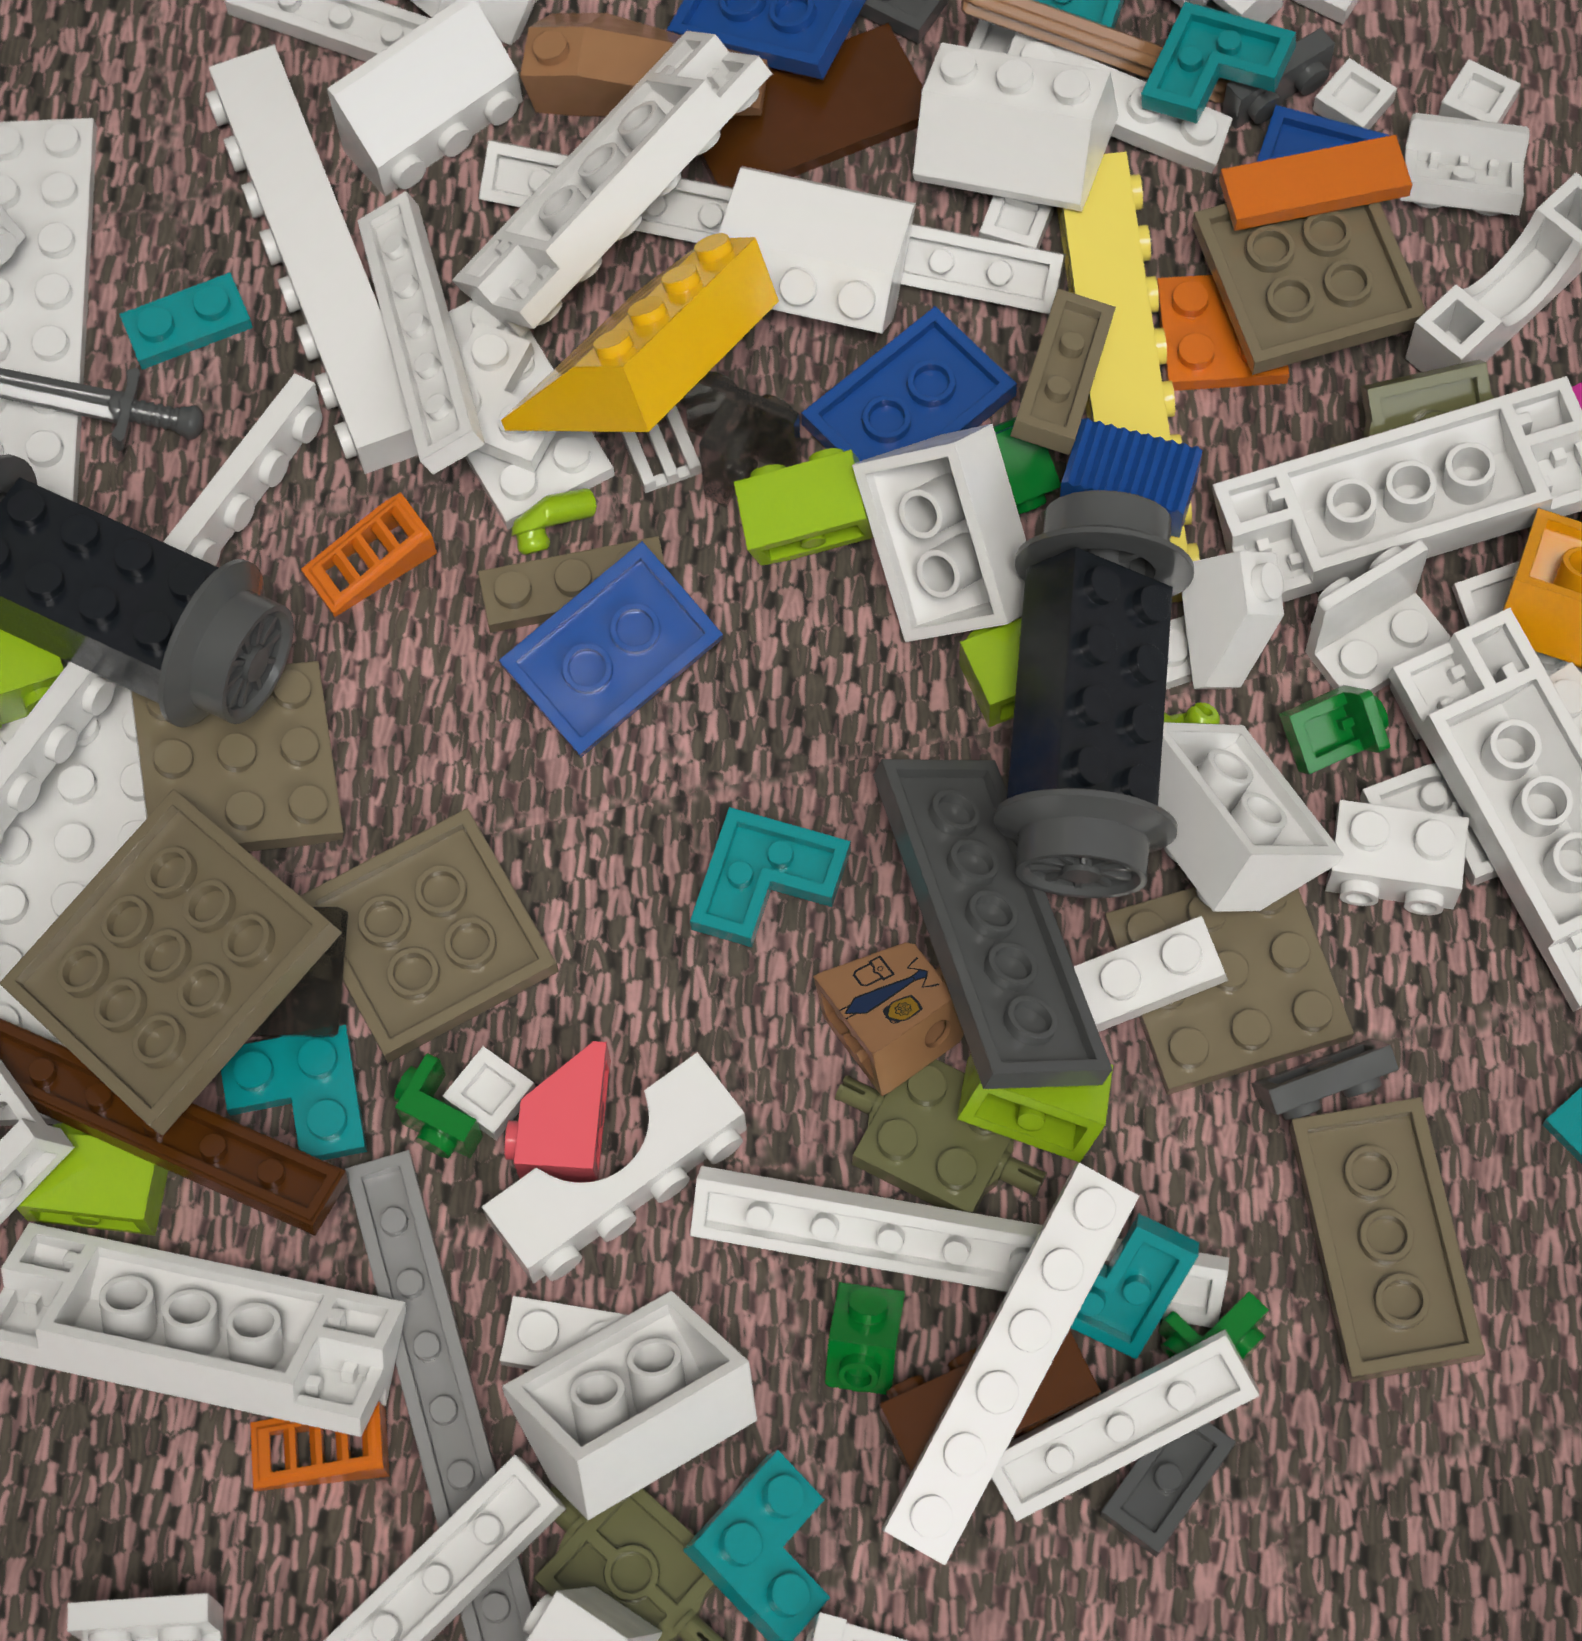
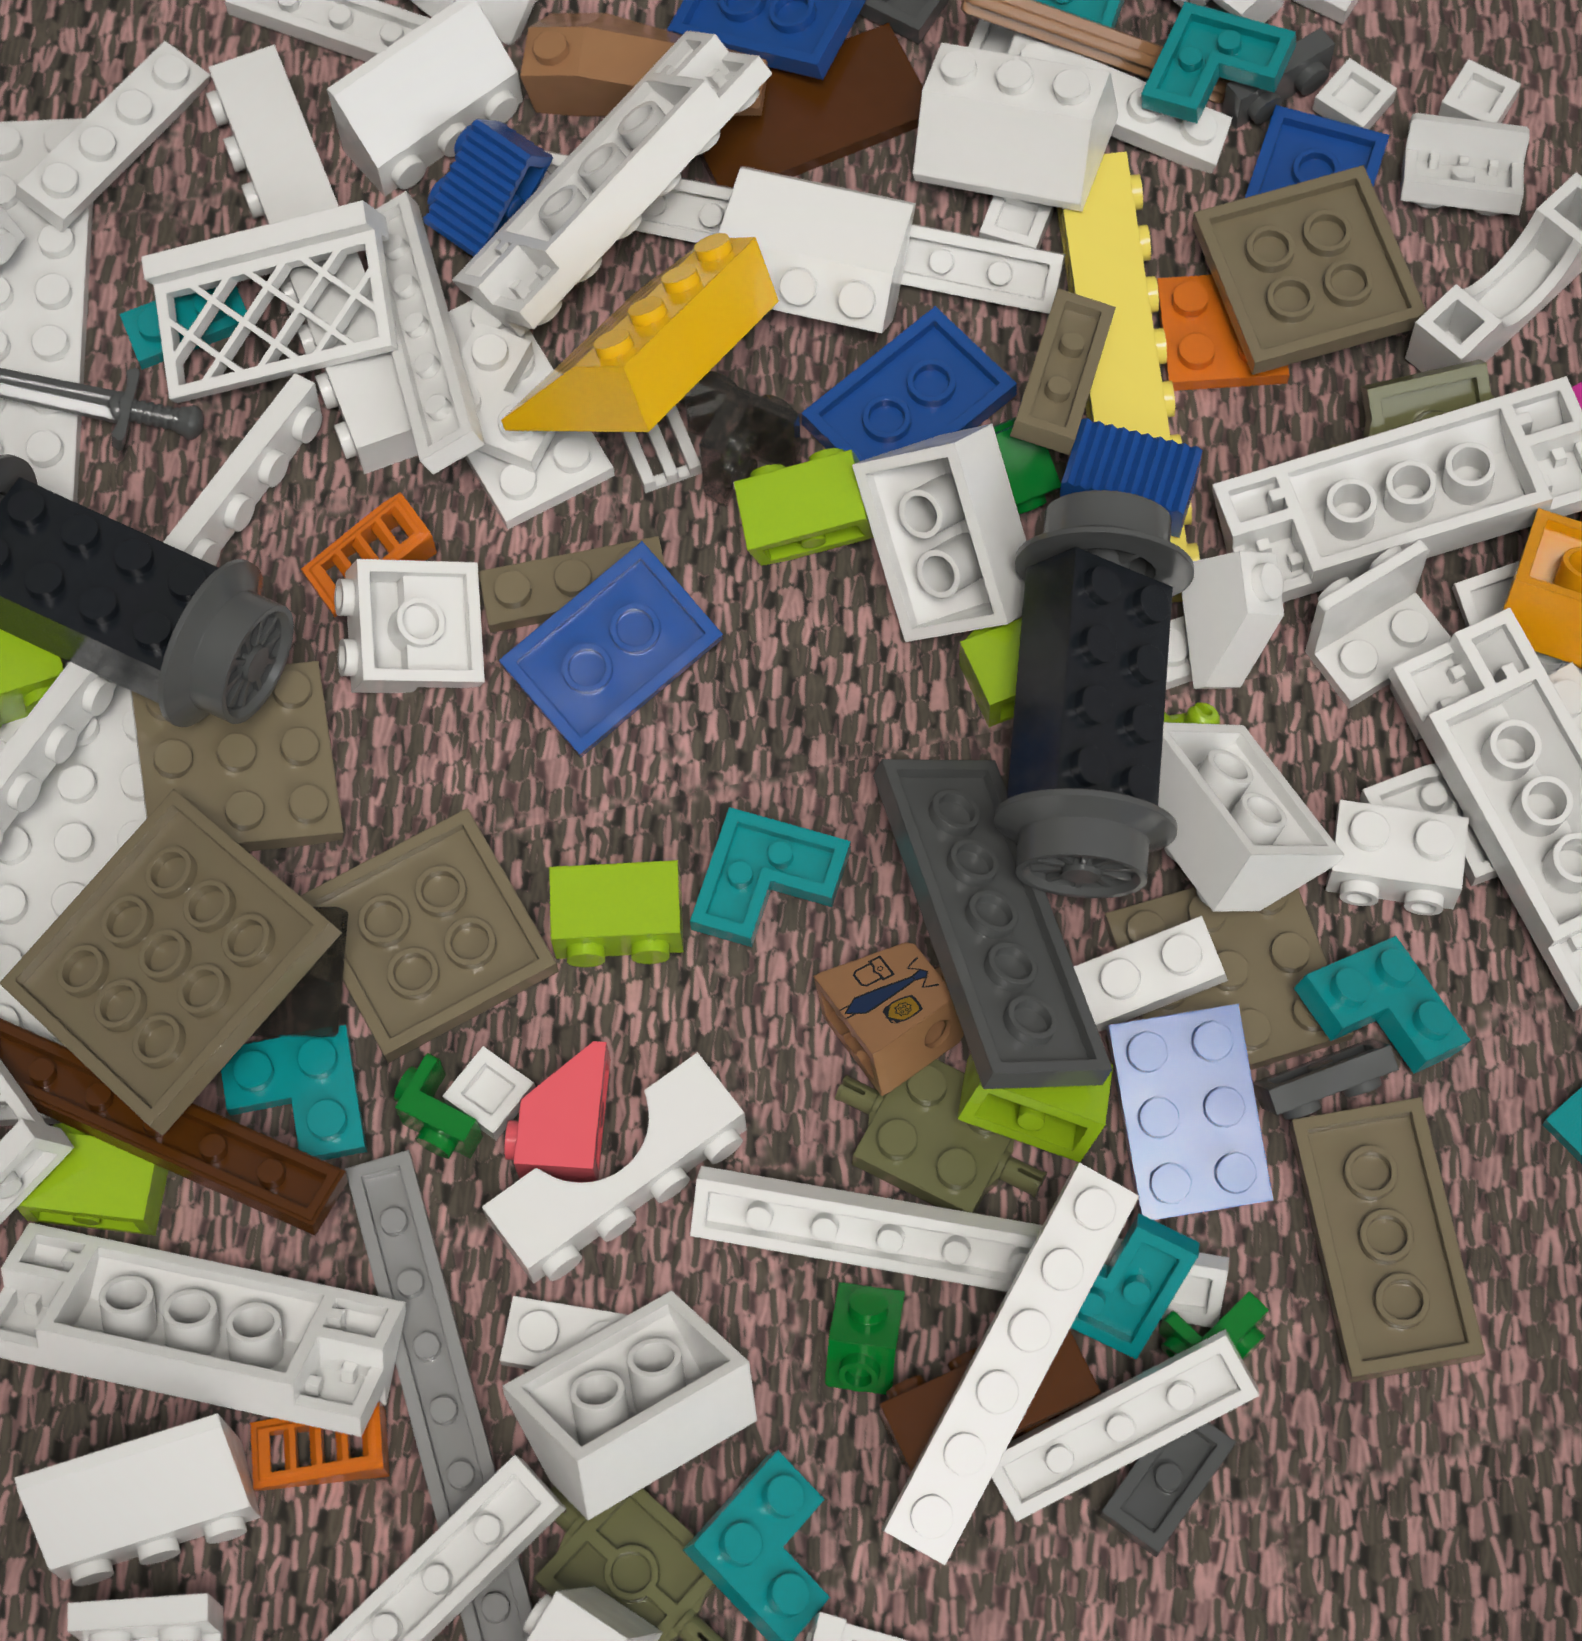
(112, 136): none -> white plate
(140, 1500): none -> white slope
(272, 251): none -> white fence
(410, 625): none -> white plate
(485, 184): none -> blue brick
(550, 511): lime arm -> none
(616, 912): none -> lime brick
(1189, 1112): none -> plate
(1315, 182): orange tile -> none
(1335, 727): green bracket -> none
(1389, 989): none -> teal plate

